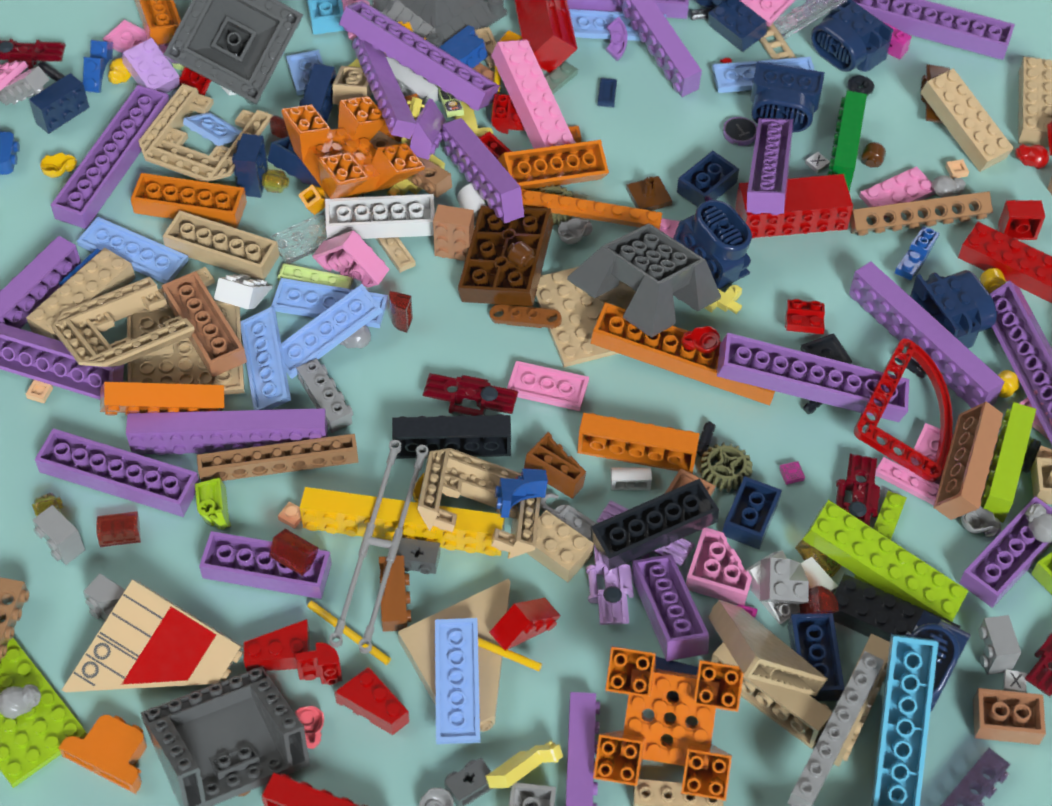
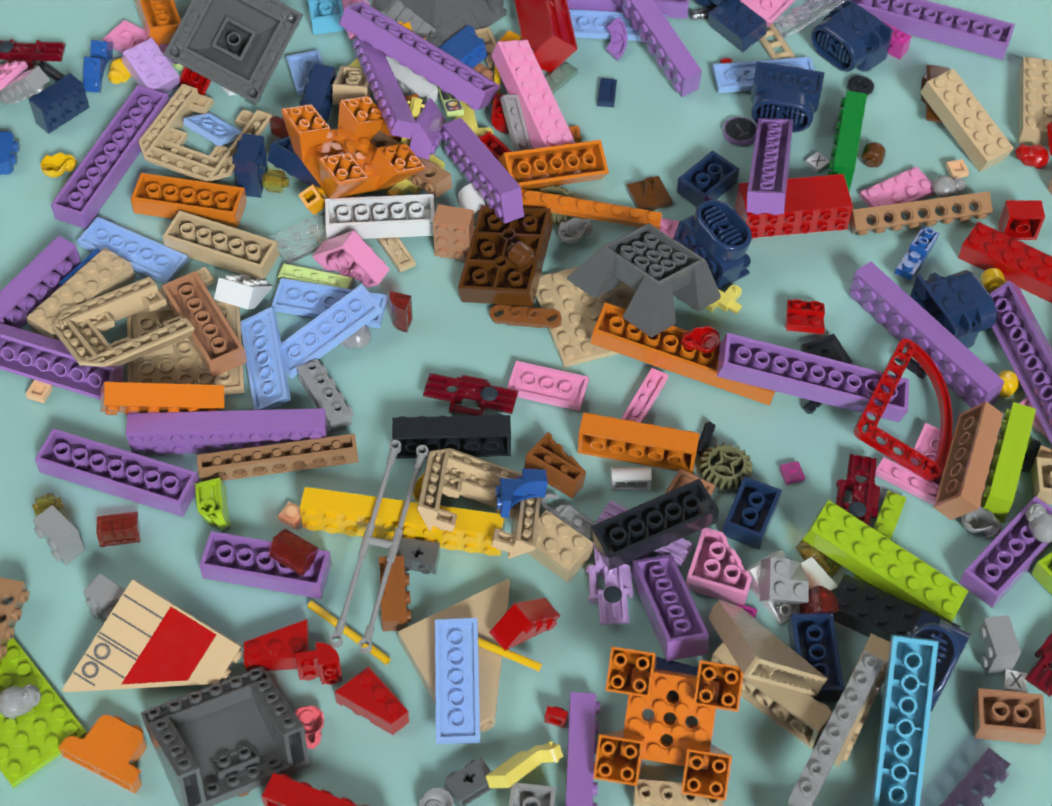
(515, 122): none -> light grey plate
(556, 716): none -> red plate
(646, 396): none -> bright pink plate

